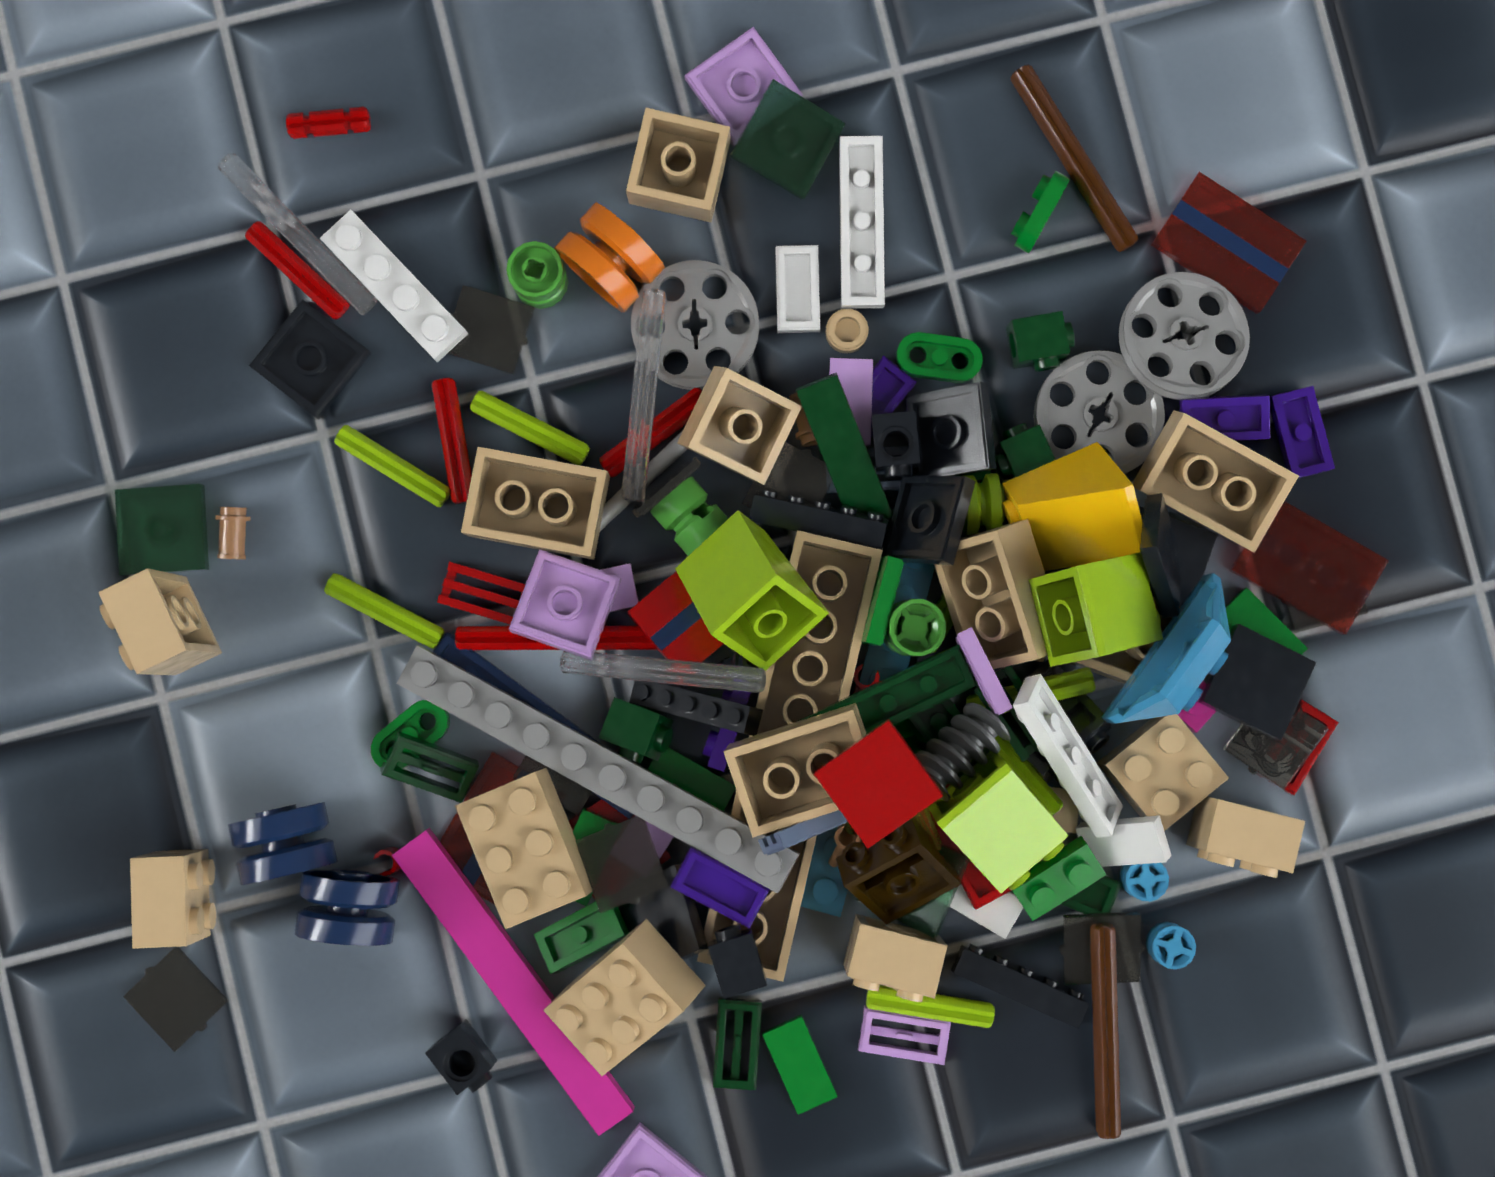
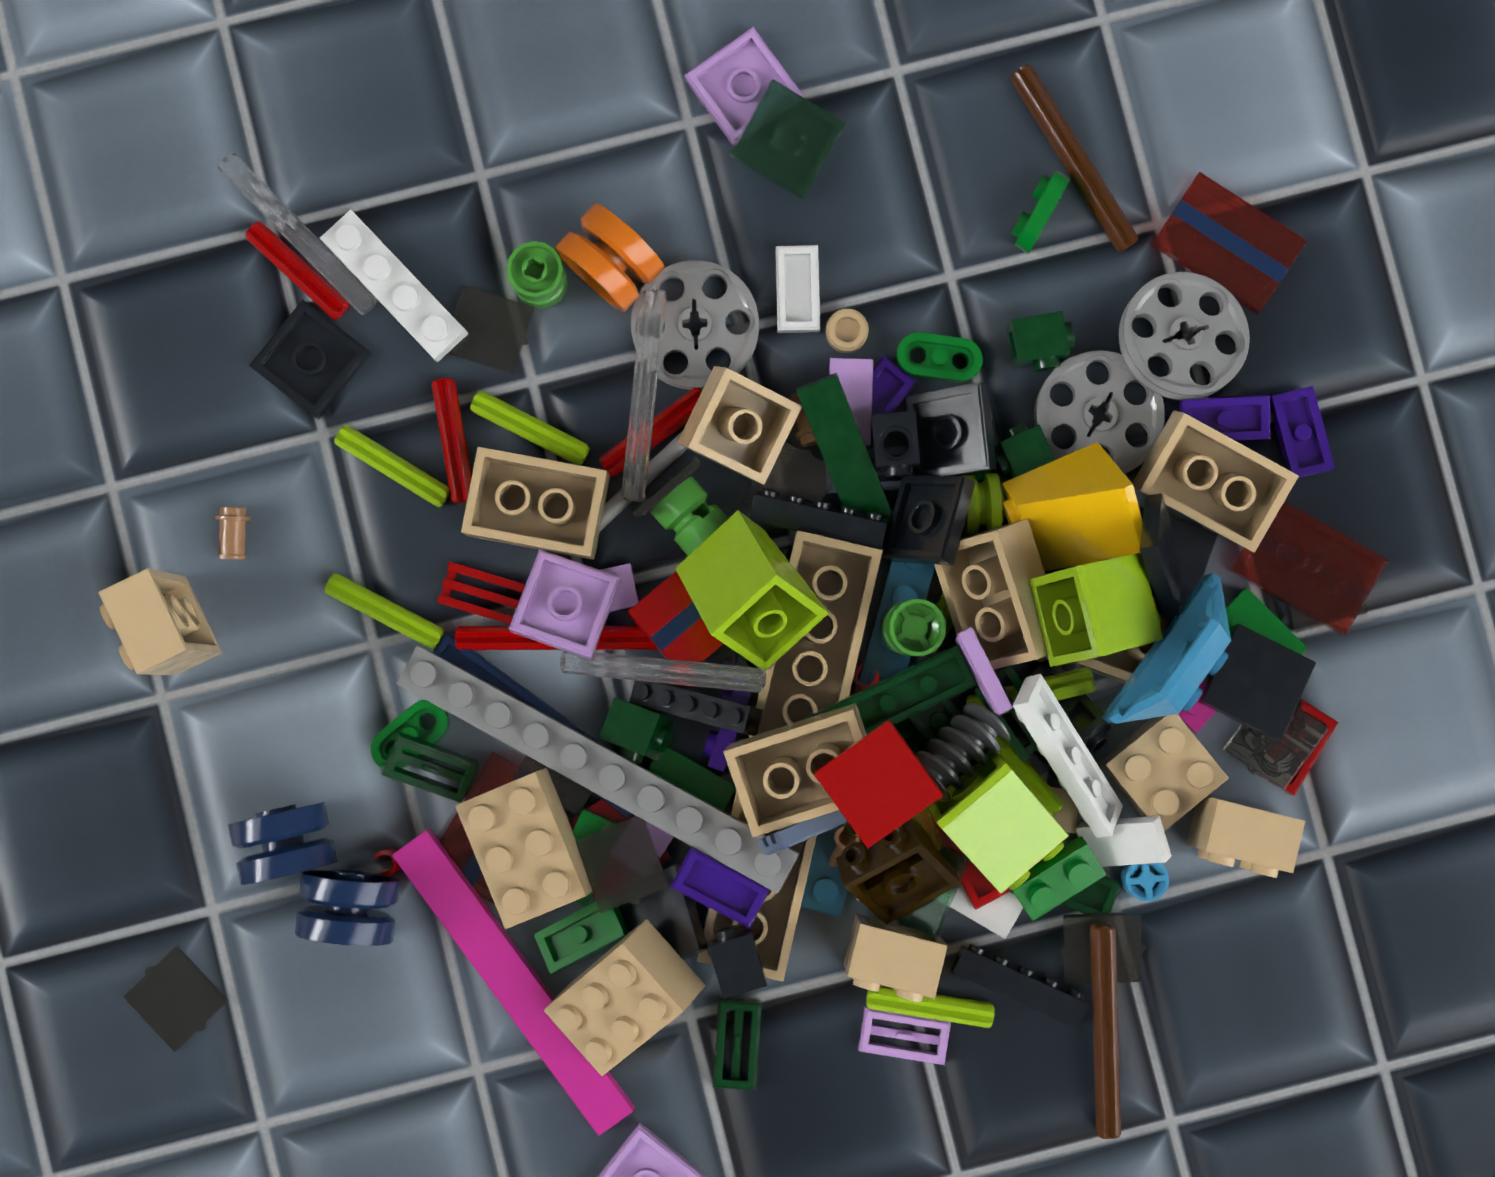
(162, 529): clear green plate -> none
(171, 898): tan brick -> none
(328, 122): red axle -> none
(462, 1038): black brick -> none
(678, 165): tan brick -> none
(799, 1064): green tile -> none
(861, 222): white plate -> none
(882, 600): green tile -> none
(1179, 949): dark azure wheel -> none

